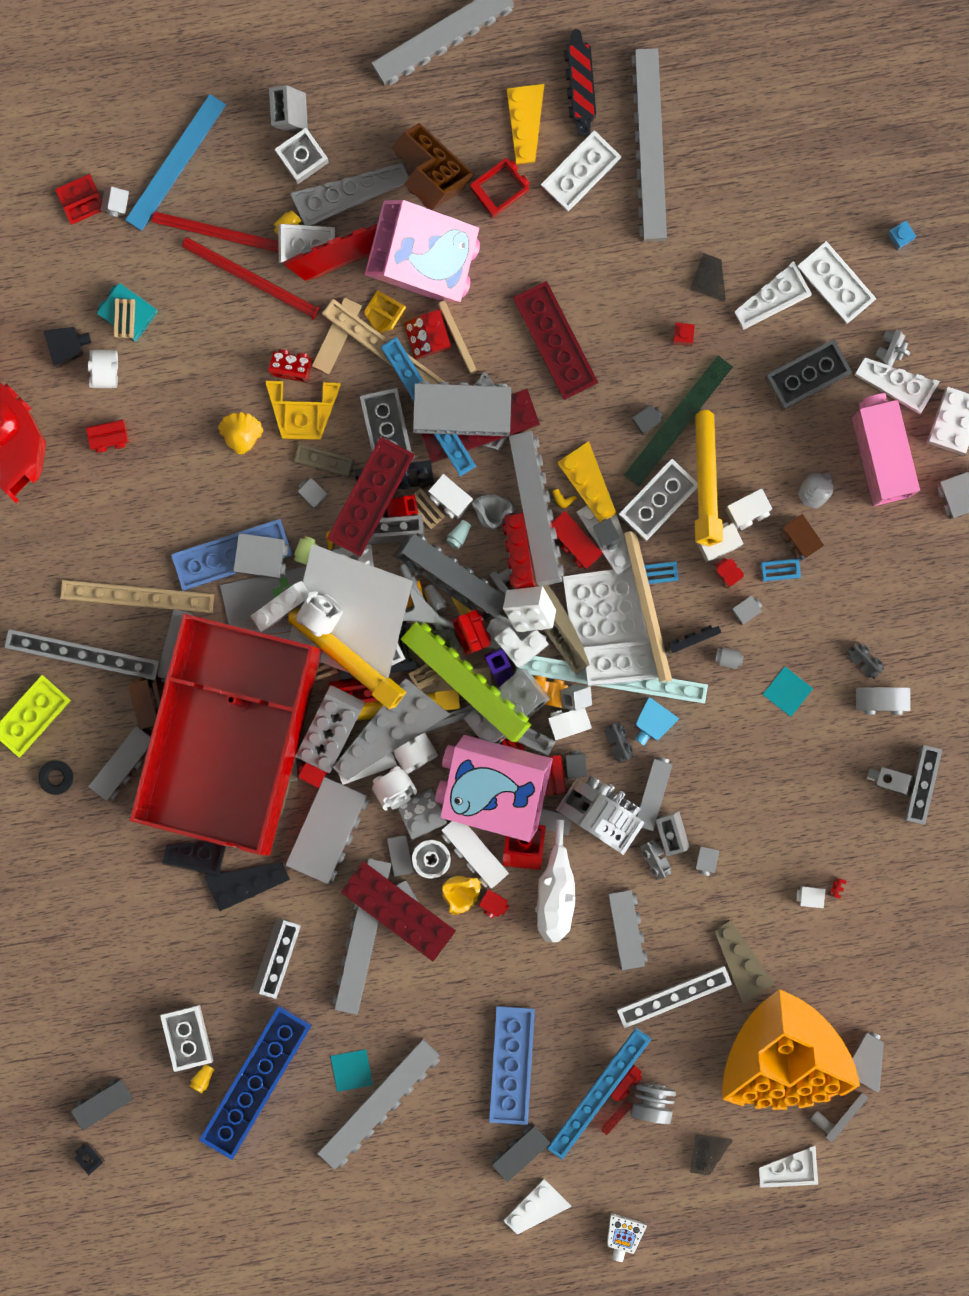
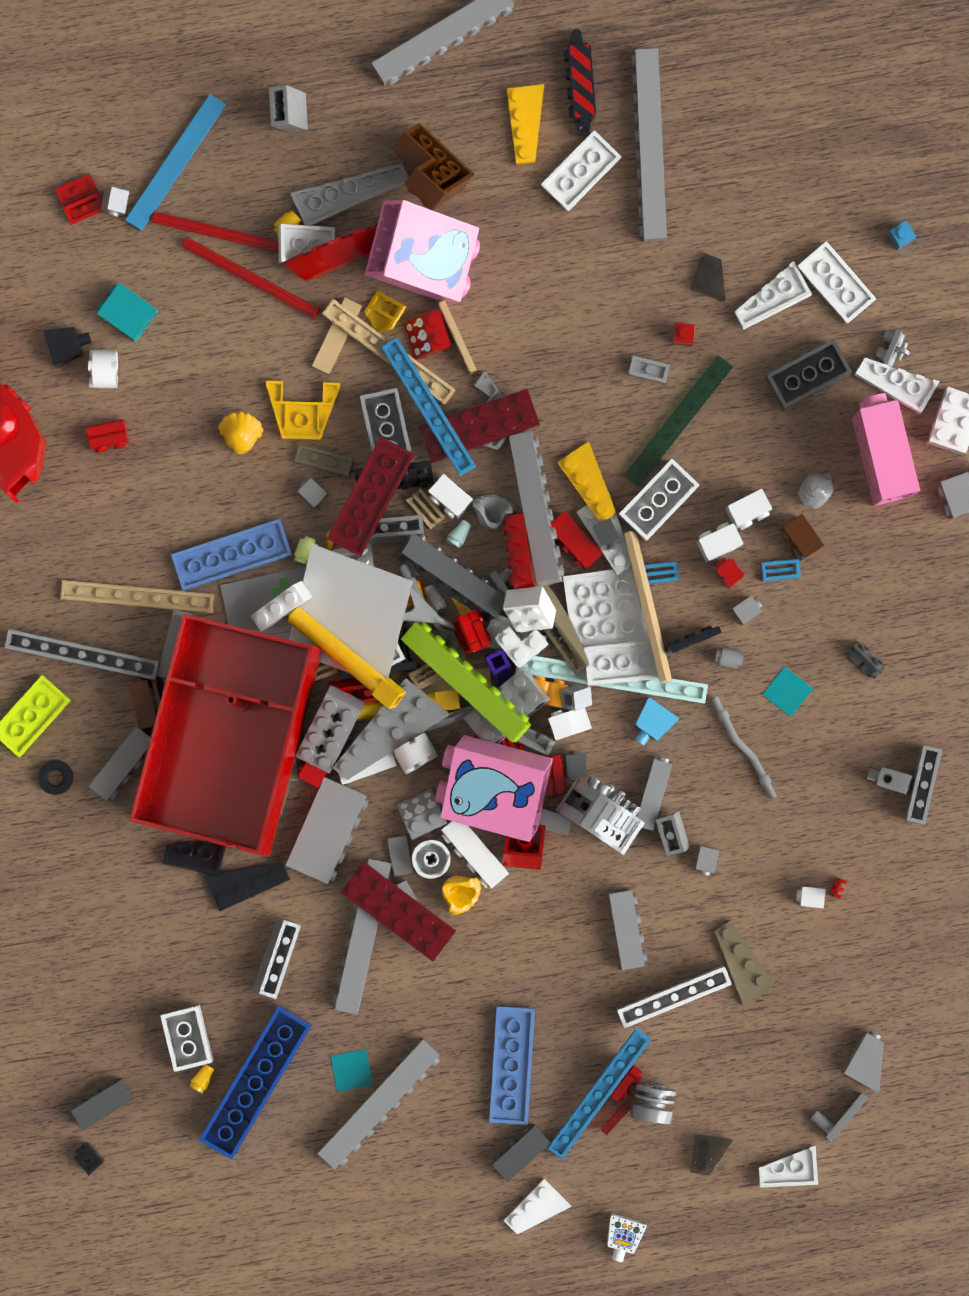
(124, 317): tan tile -> none
(260, 556): light grey brick -> none
(290, 366): red slope -> none
(301, 155): white brick -> none
(319, 613): white brick -> none
(393, 788): white brick -> none
(402, 506): red brick -> none
(462, 409): light grey brick -> none
(485, 200): red window -> none
(493, 904): red brick -> none
(555, 340): dark red plate -> none
(556, 892): white piece -> none
(561, 502): yellow animal -> none
(623, 749): dark grey hinge -> none
(647, 419): dark grey brick -> none
(649, 369): none -> light grey plate
(658, 867): light grey hinge -> none
(708, 526): yellow brick -> none
(723, 716): none -> light grey bar
(787, 1058): light orange brick -> none
(883, 699): light grey brick -> none

